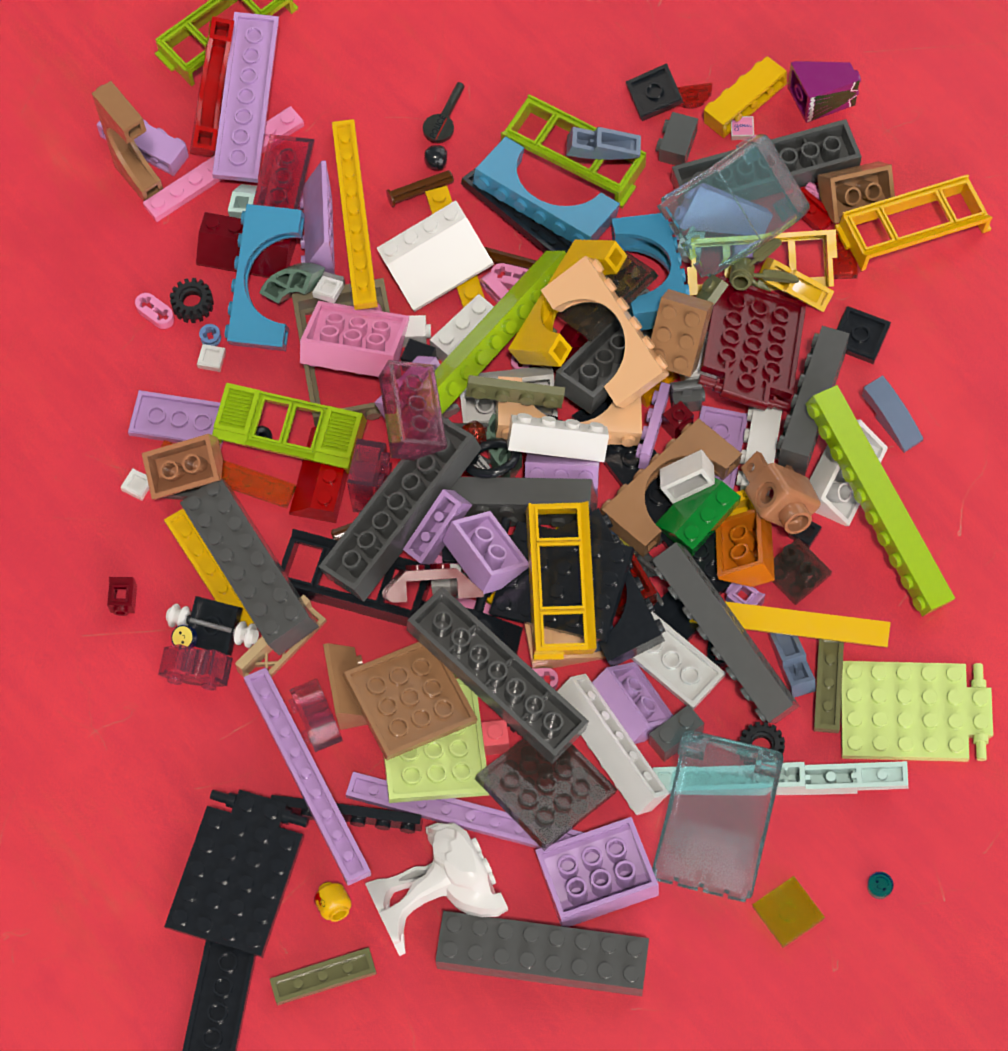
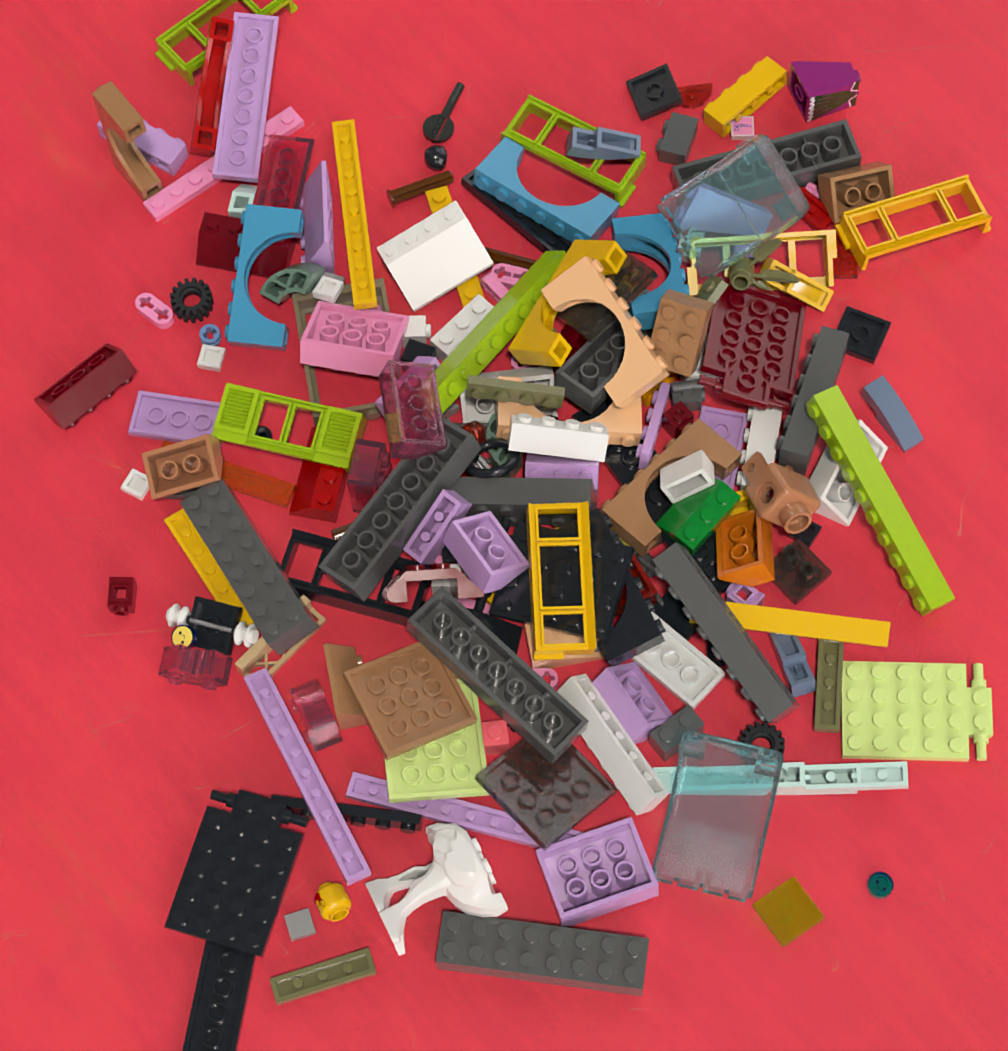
(86, 385): none -> dark red slope
(300, 924): none -> light grey tile

